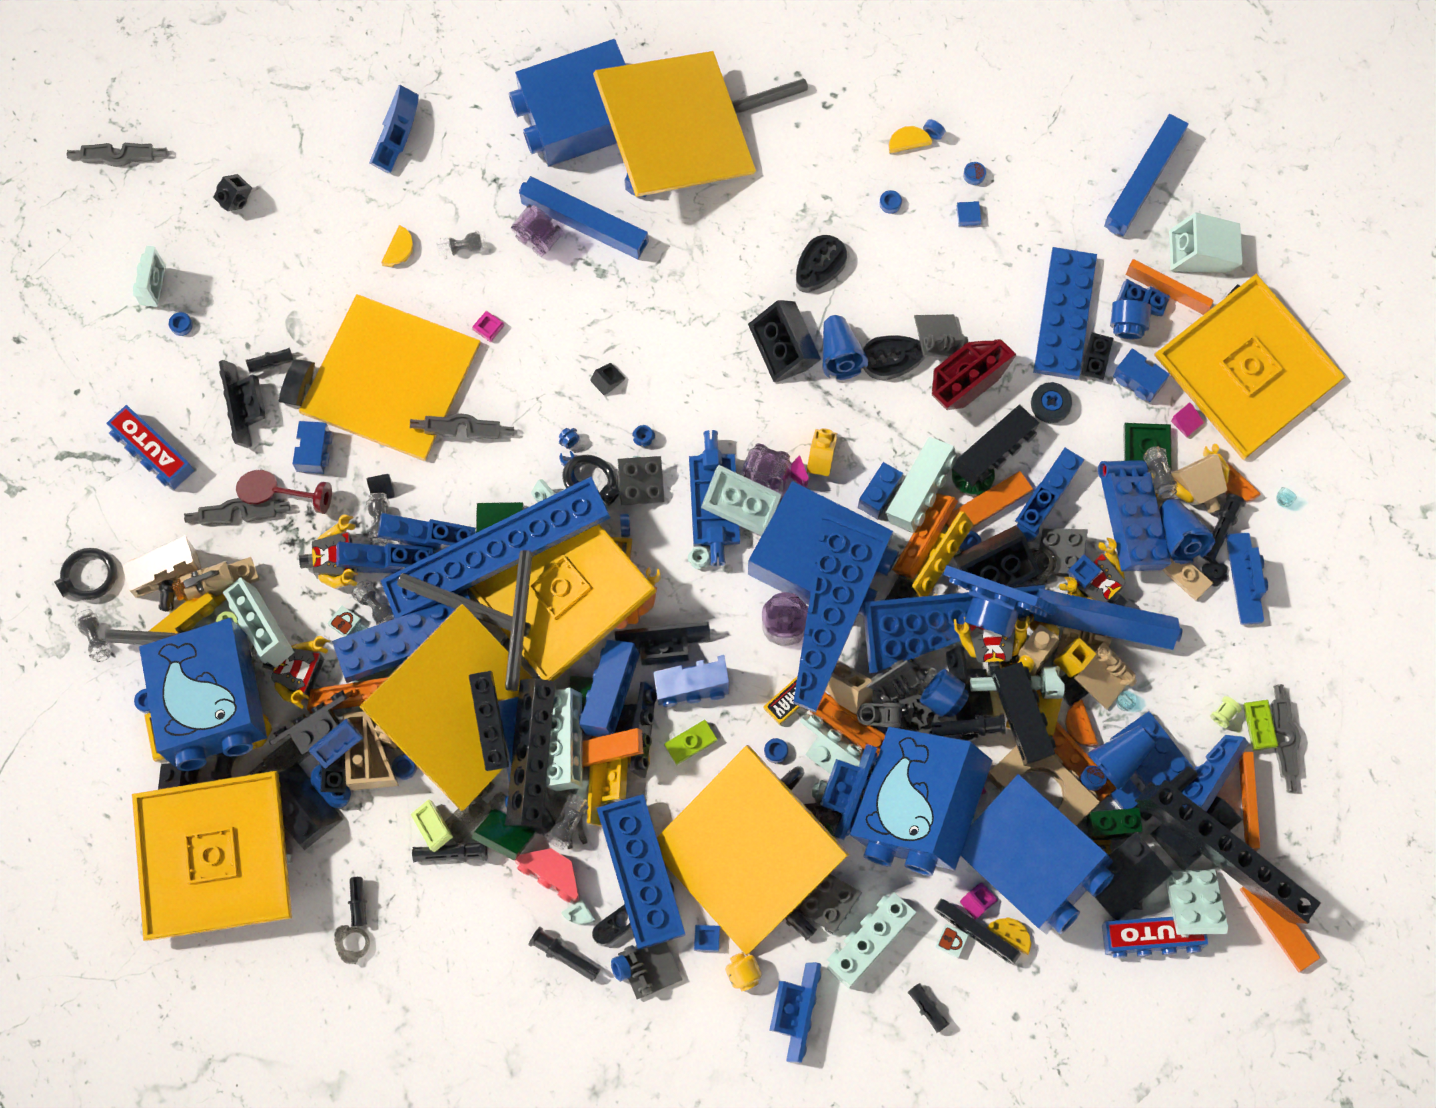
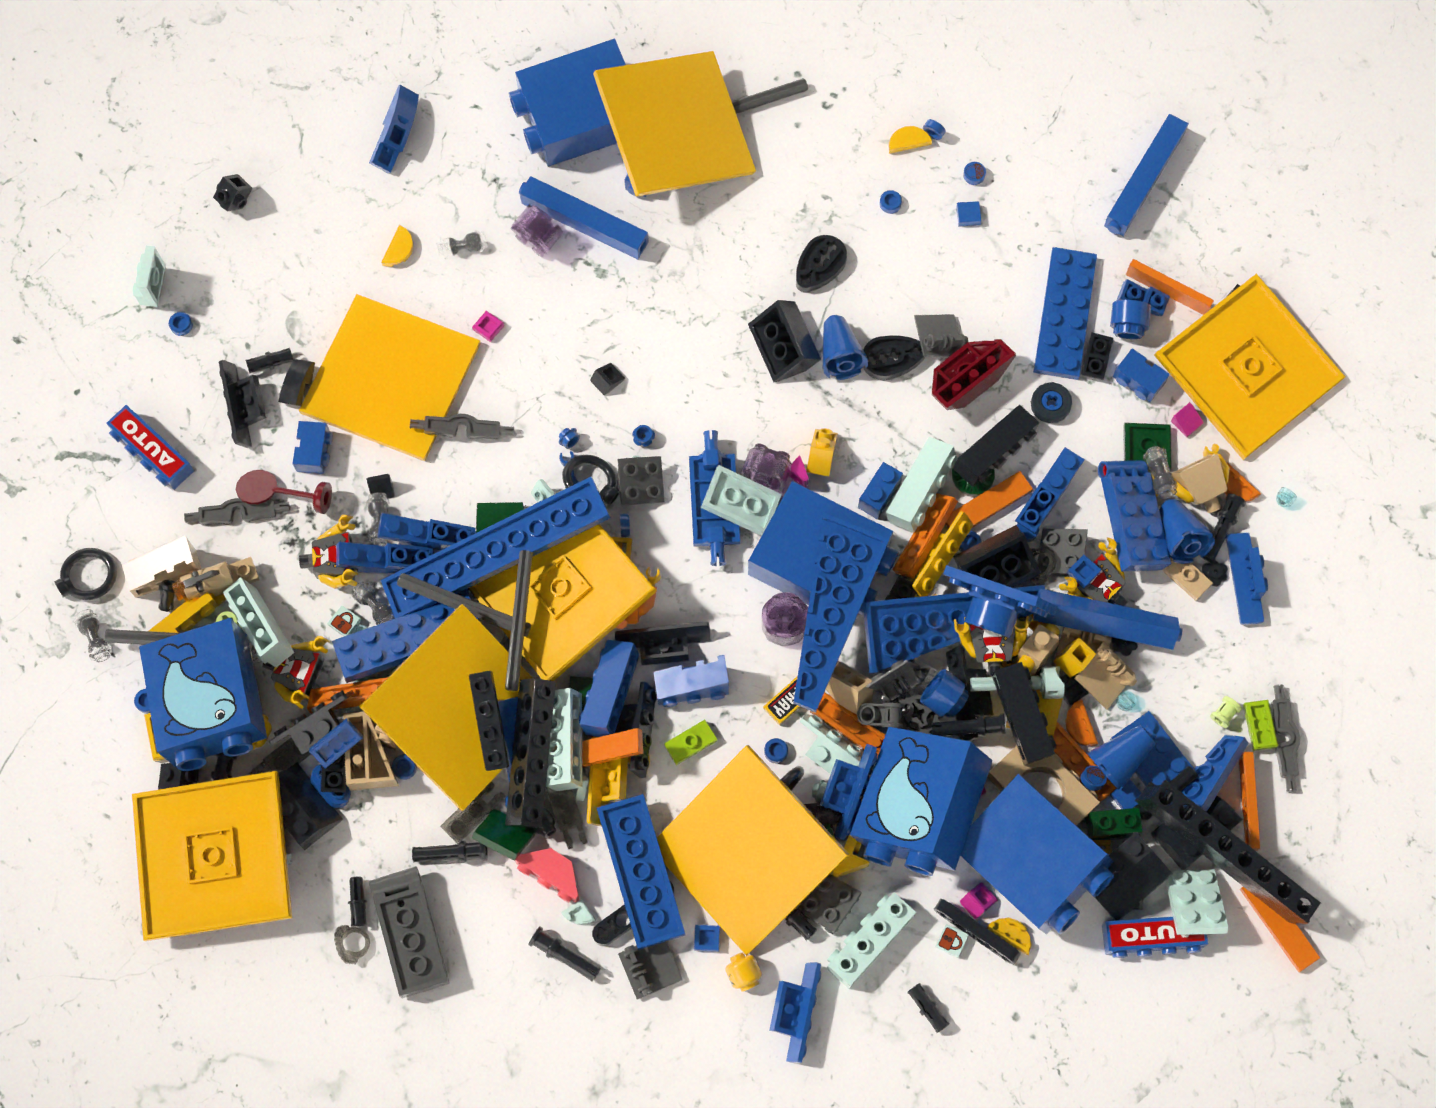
(129, 153): dark grey piece -> none
(409, 932): none -> dark grey hinge
(431, 825): yellowish green tile -> none
(563, 829): clear piece -> none
(620, 968): blue tile -> none
(699, 551): light aqua plate -> none
(852, 862): none -> yellow slope
(1125, 649): none -> black plant
(1205, 245): light aqua slope -> none

